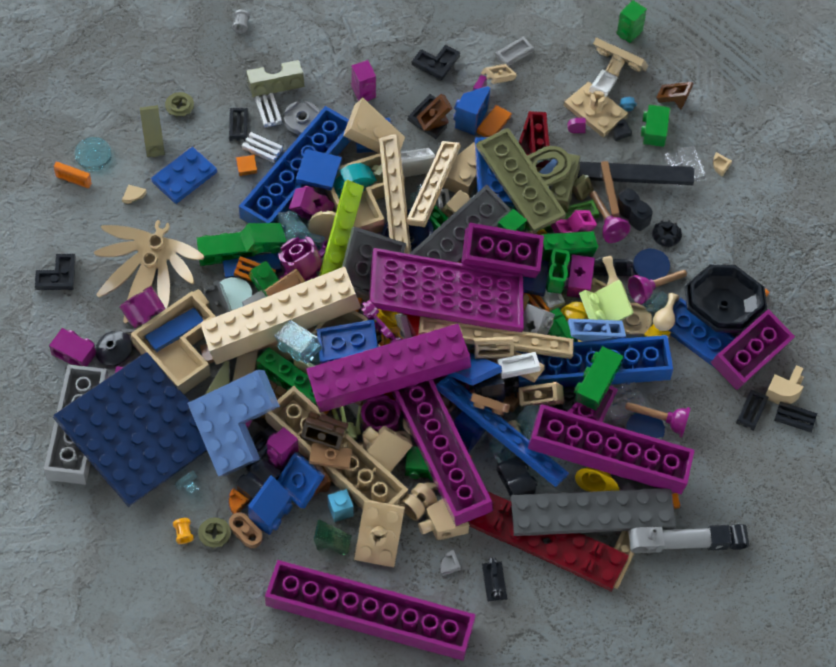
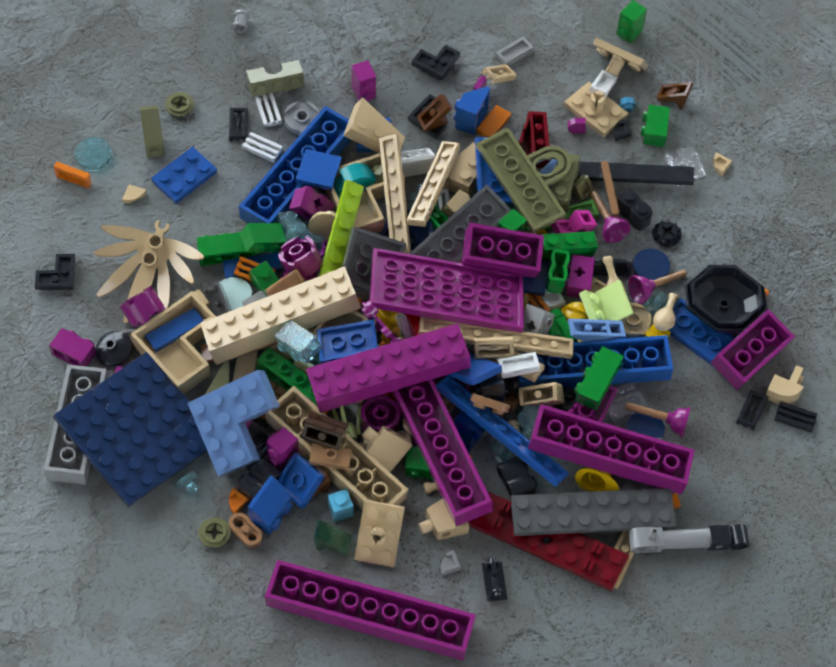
(183, 530): light orange bush -> none
(246, 165): orange tile -> none
(419, 500): tan wheel -> none

